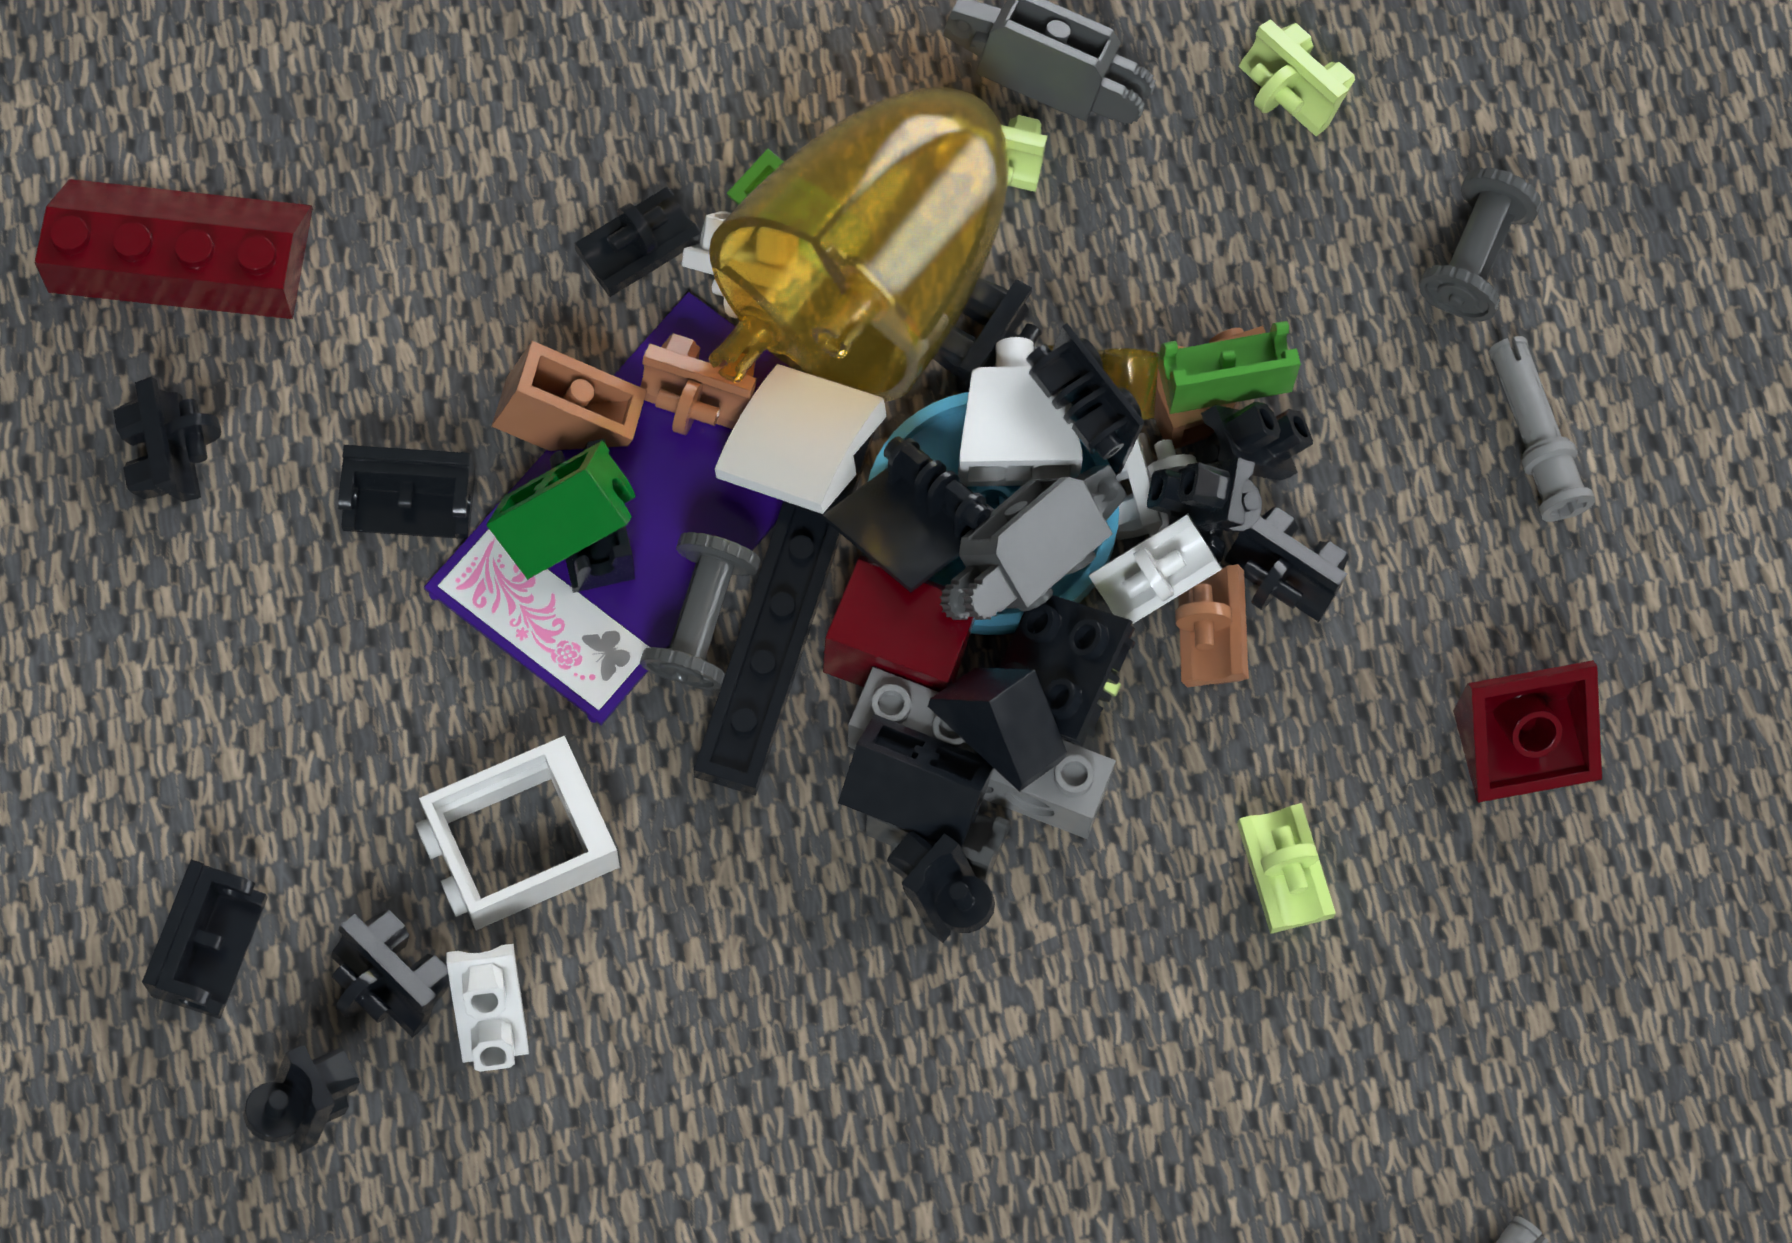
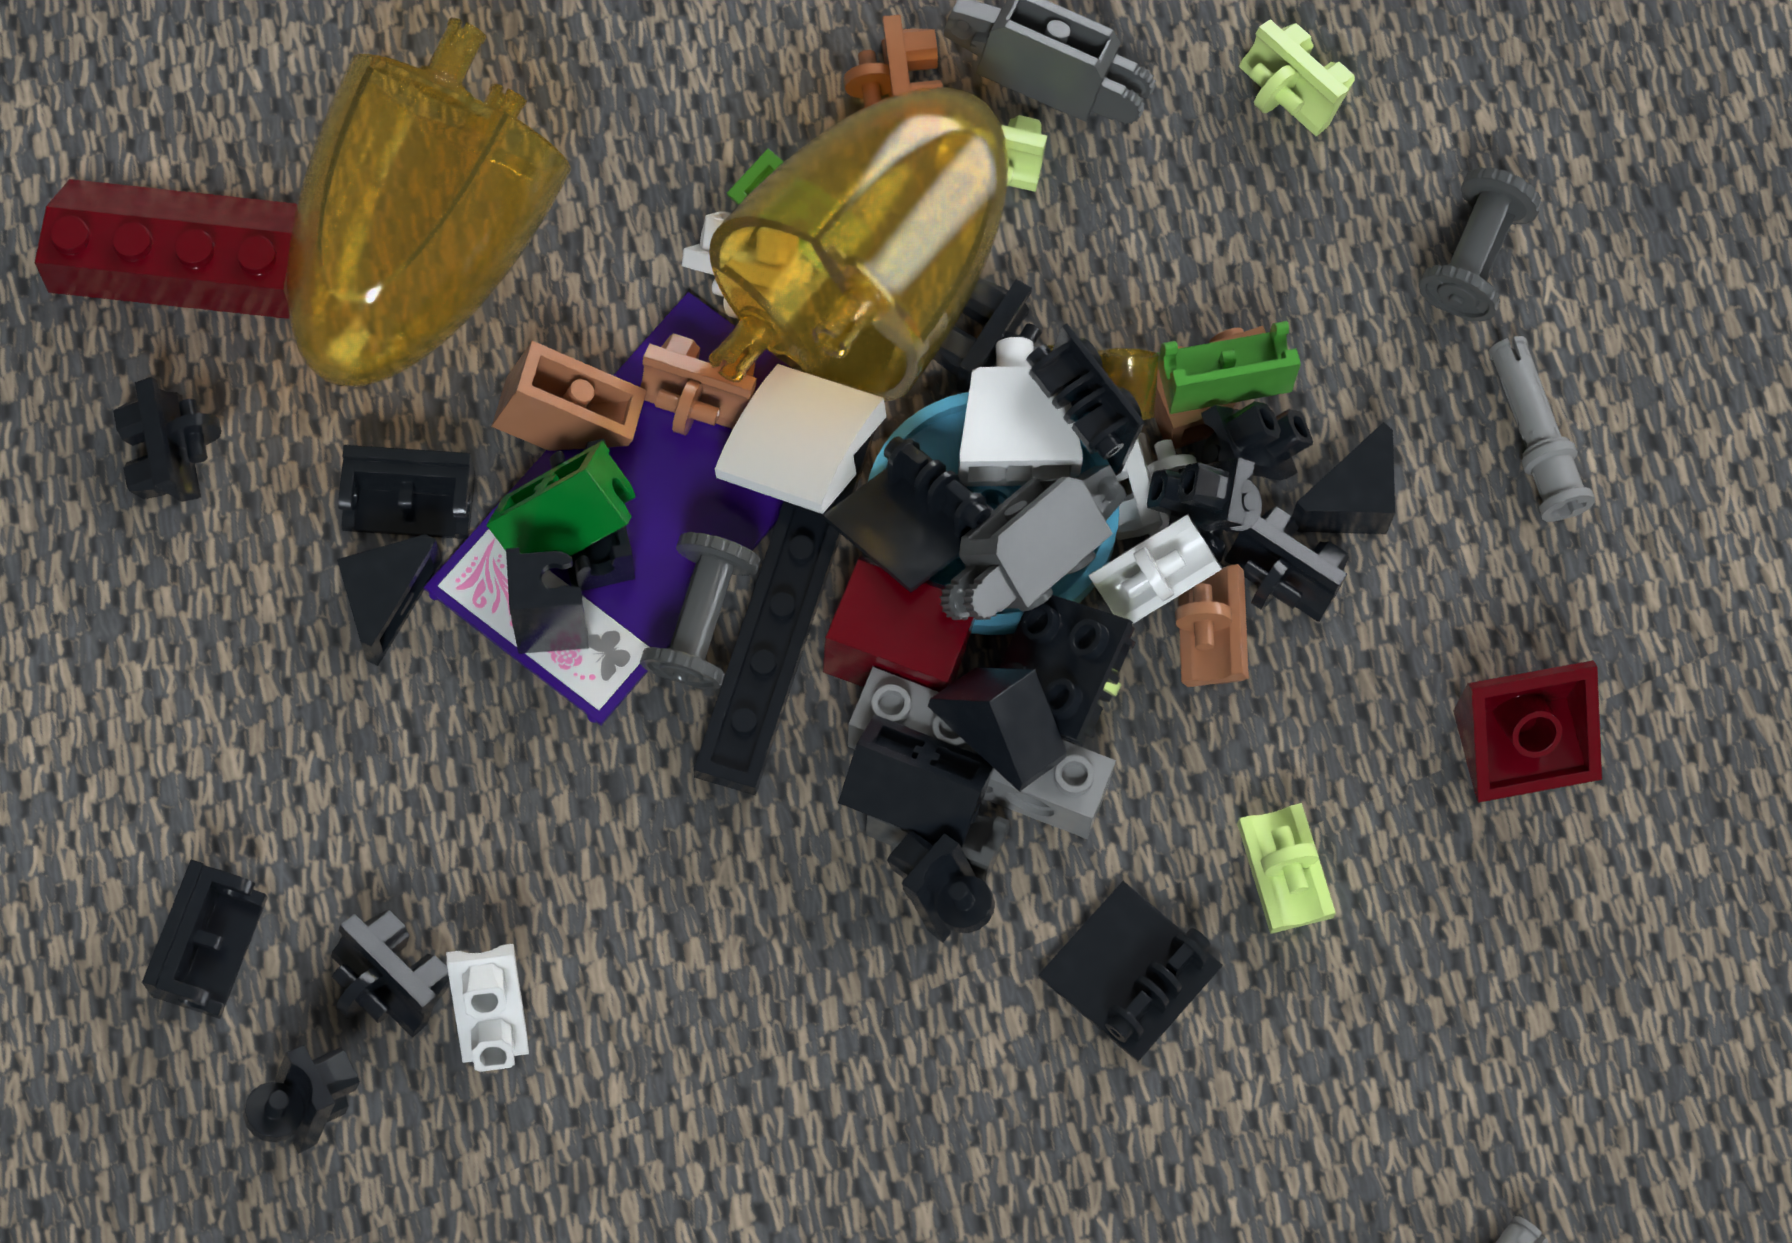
(385, 587): none -> black slope
(411, 211): none -> clear yellow windscreen
(495, 784): white window -> none
(541, 615): none -> black hinge
(637, 241): black hips -> none
(902, 52): none -> nougat hips
(1131, 970): none -> black hinge
(1355, 493): none -> black slope

